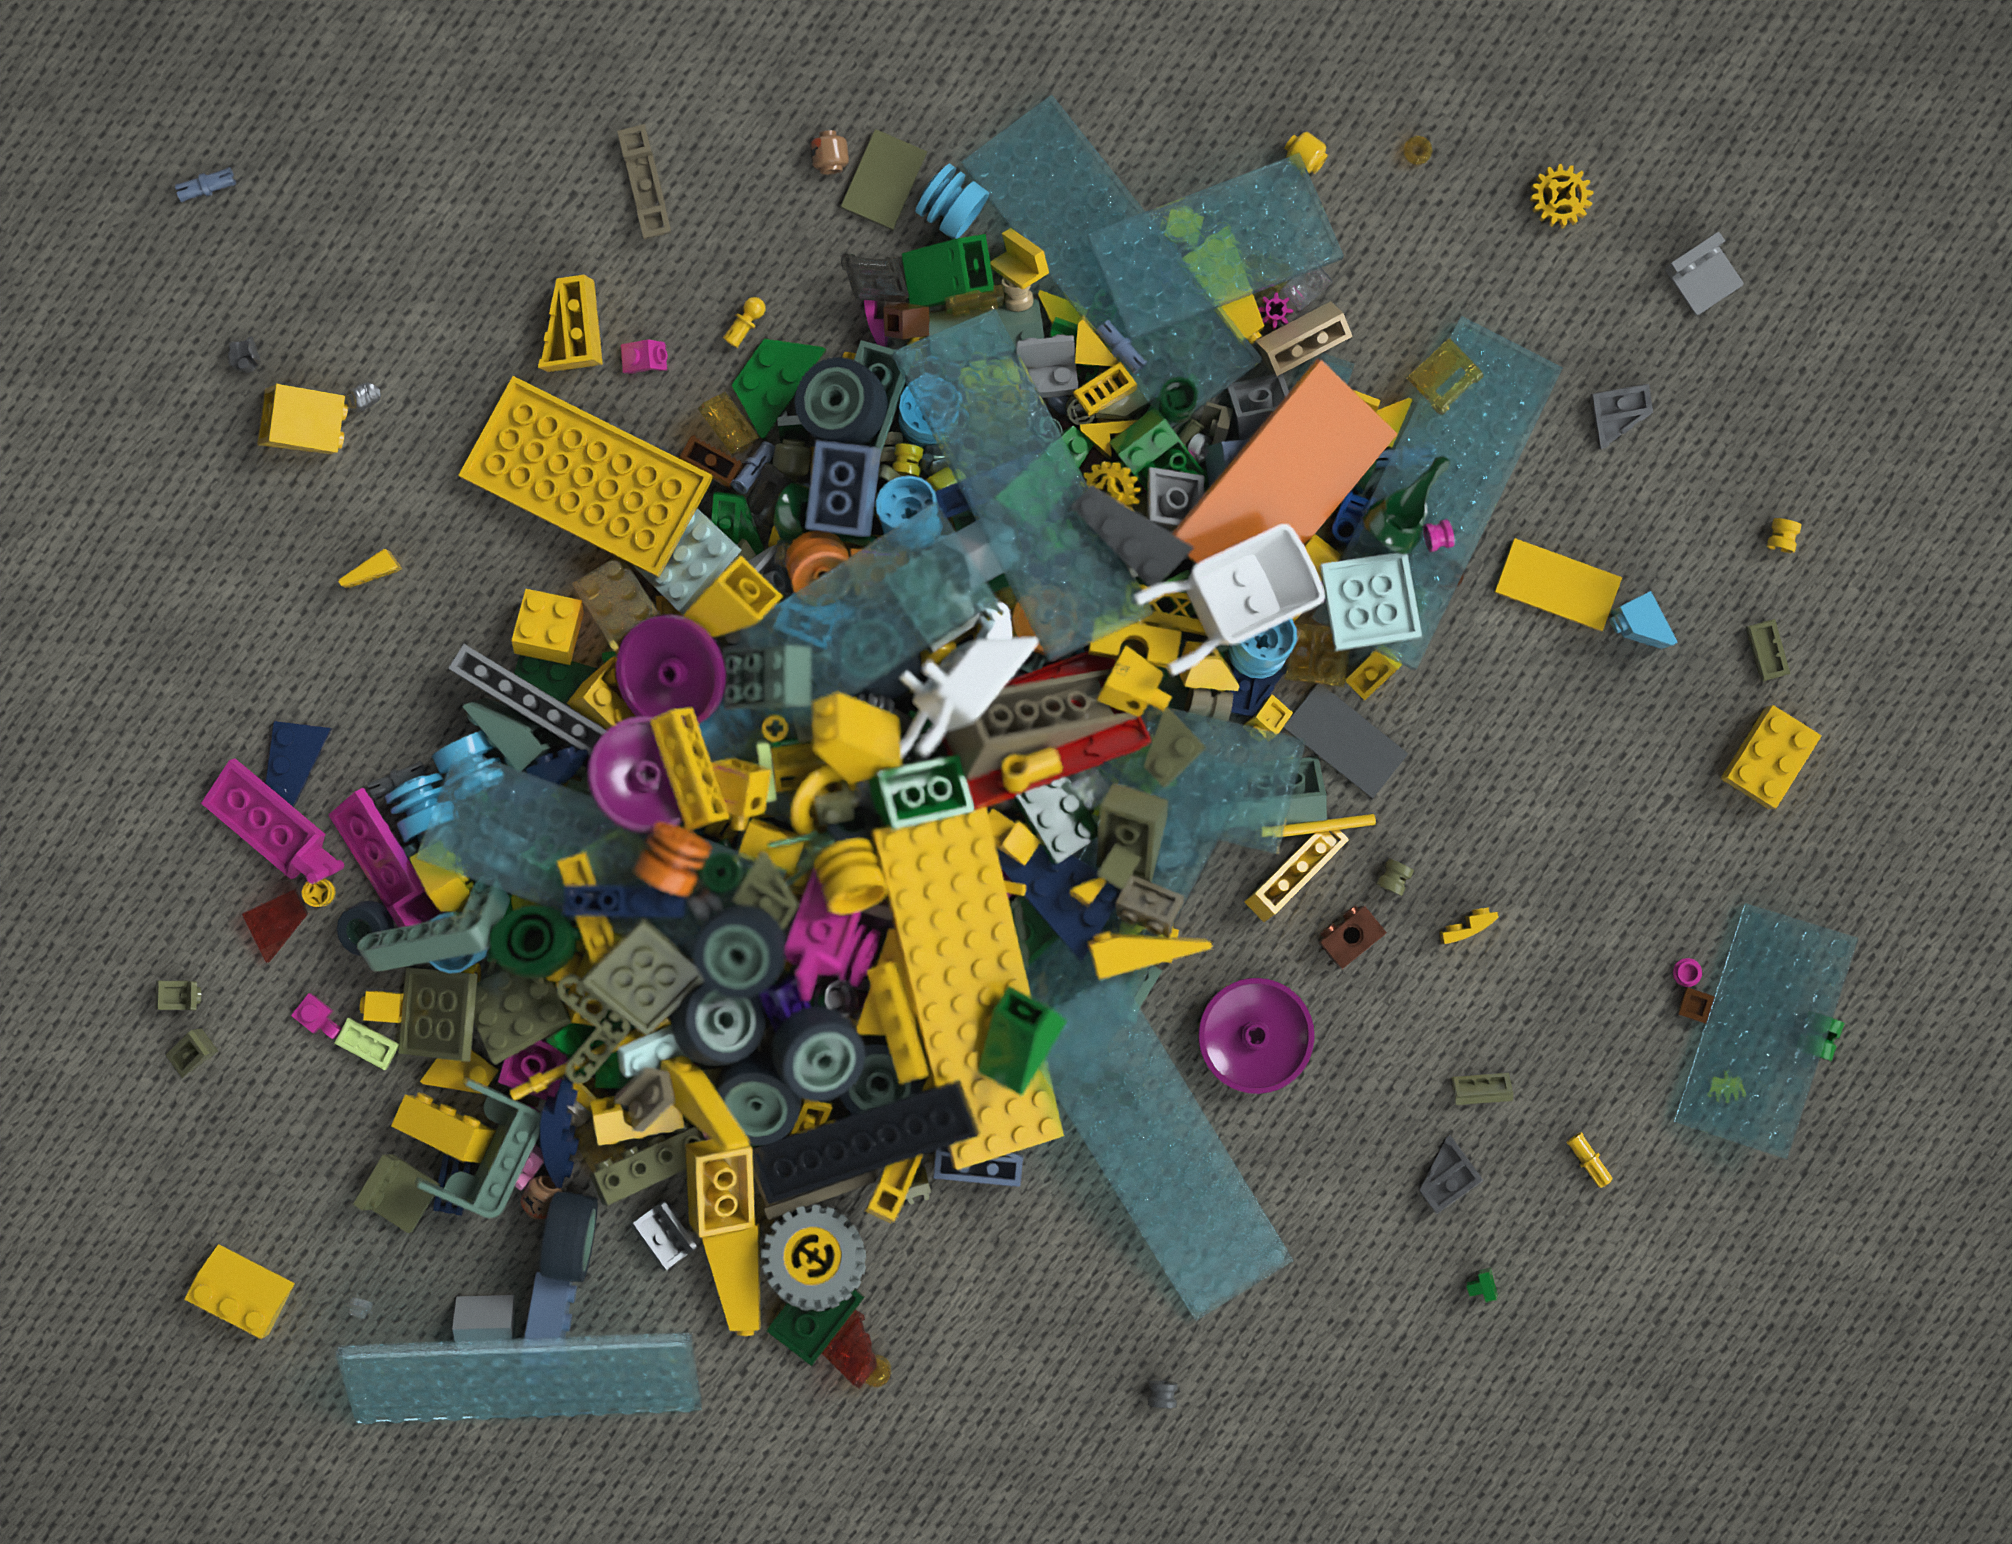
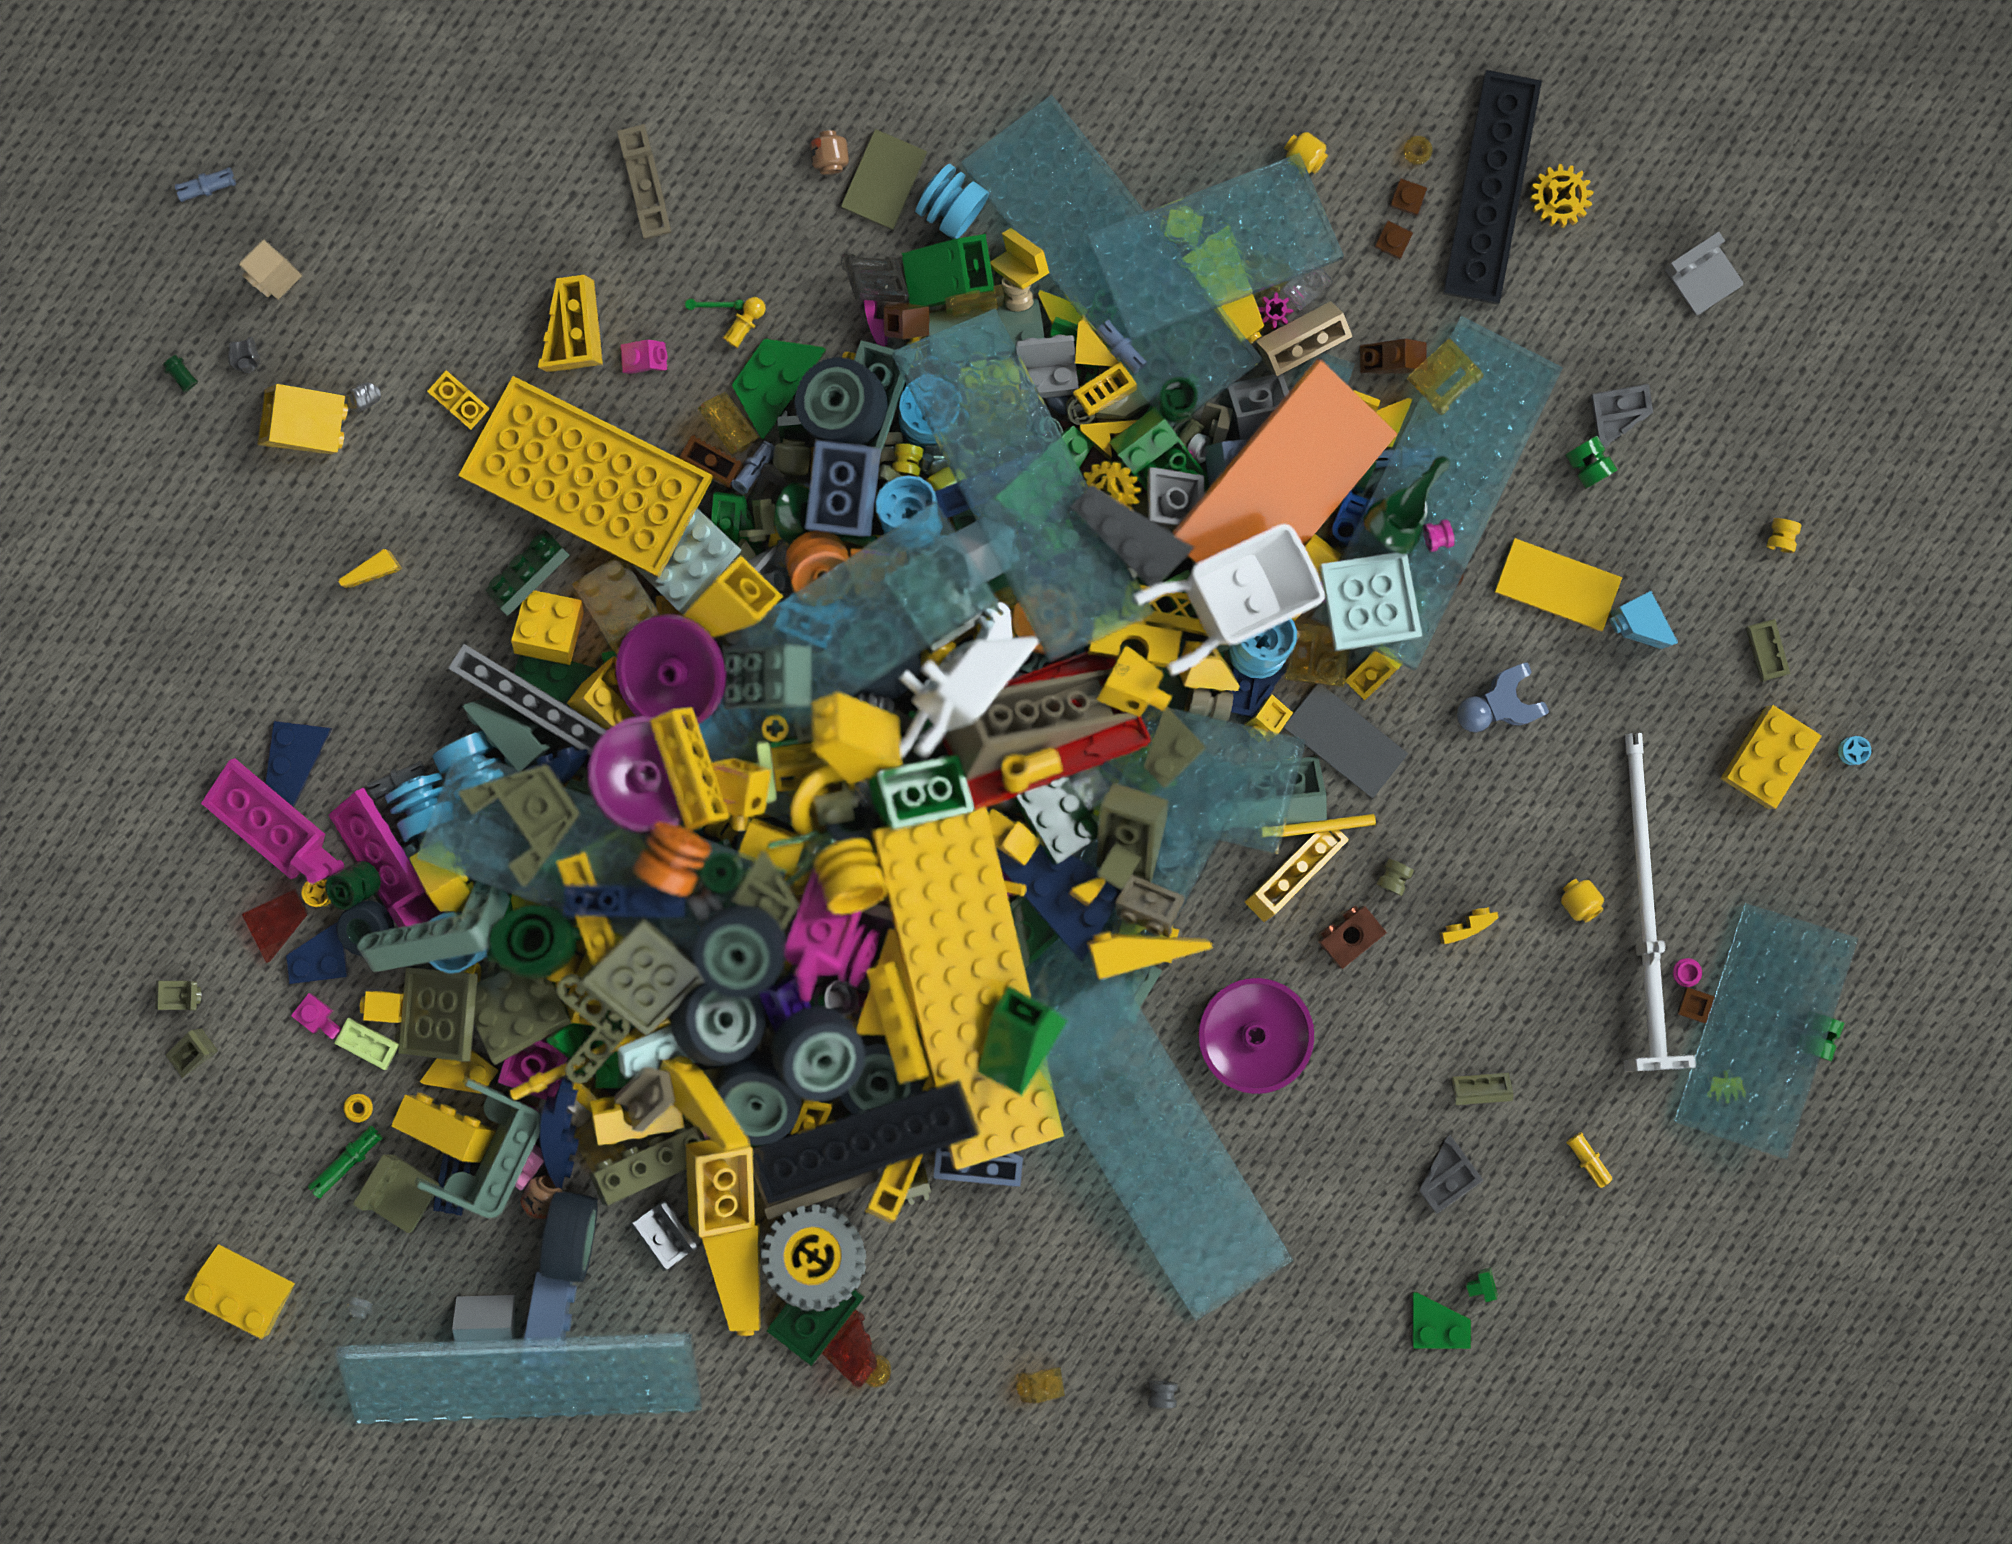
(180, 373): none -> dark green pin
(269, 271): none -> tan brick
(318, 958): none -> dark blue wing
(349, 1107): none -> yellow plate
(353, 885): none -> dark green wheel
(354, 1153): none -> green pin
(458, 399): none -> yellow slope
(526, 572): none -> dark green plate
(537, 806): none -> olive wing
(691, 304): none -> green hinge
(763, 519): none -> olive bracket
(1040, 1385): none -> clear yellow bracket
(1392, 356): none -> reddish brown slope
(1393, 240): none -> reddish brown plate
(1408, 197): none -> reddish brown plate
(1438, 1326): none -> green wing
(1492, 187): none -> black plate
(1500, 703): none -> sand blue piece
(1582, 900): none -> yellow head
(1596, 471): none -> green wheel
(1650, 947): none -> white piece
(1861, 750): none -> medium azure wheel

